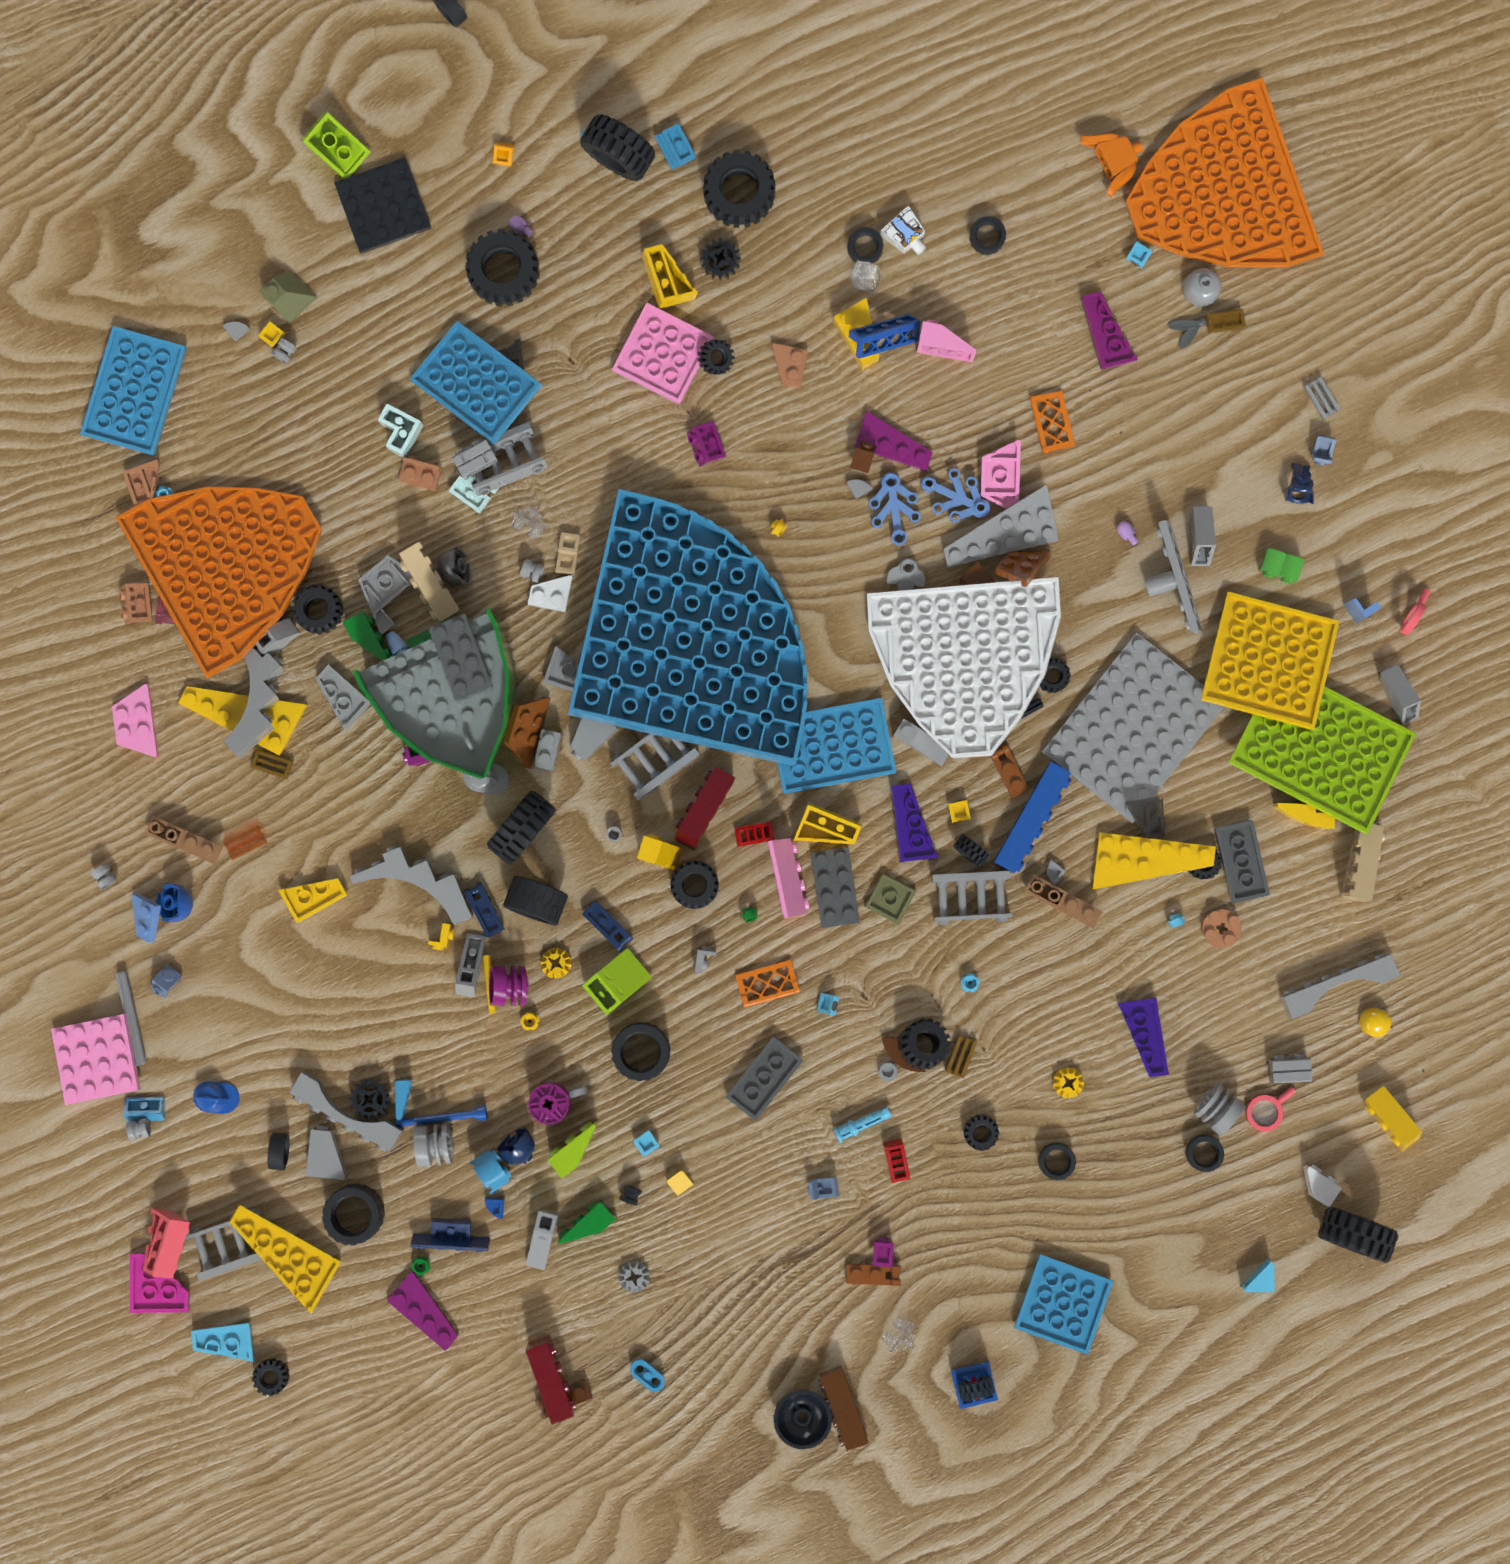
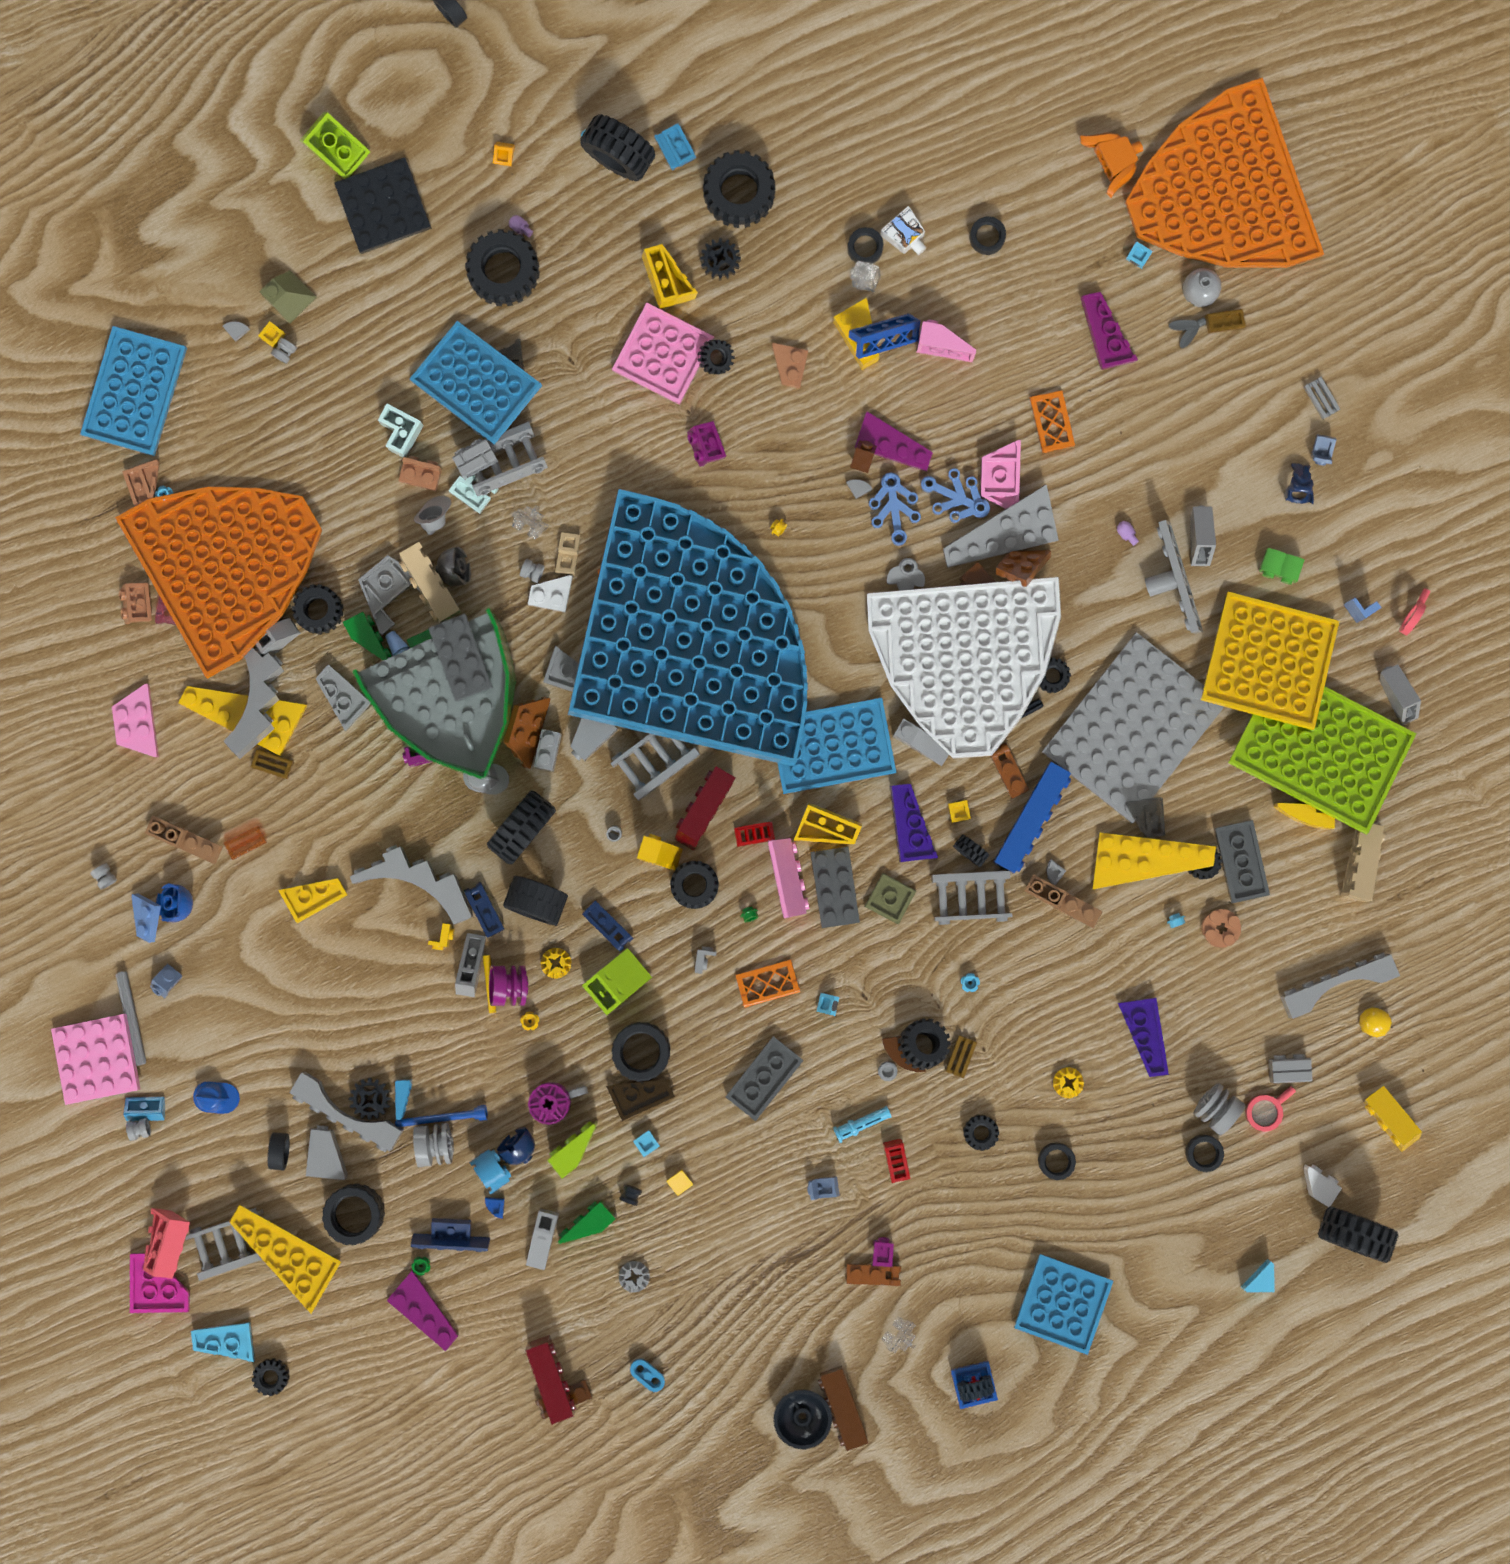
(433, 513): none -> light grey piece
(639, 1096): none -> dark brown wing

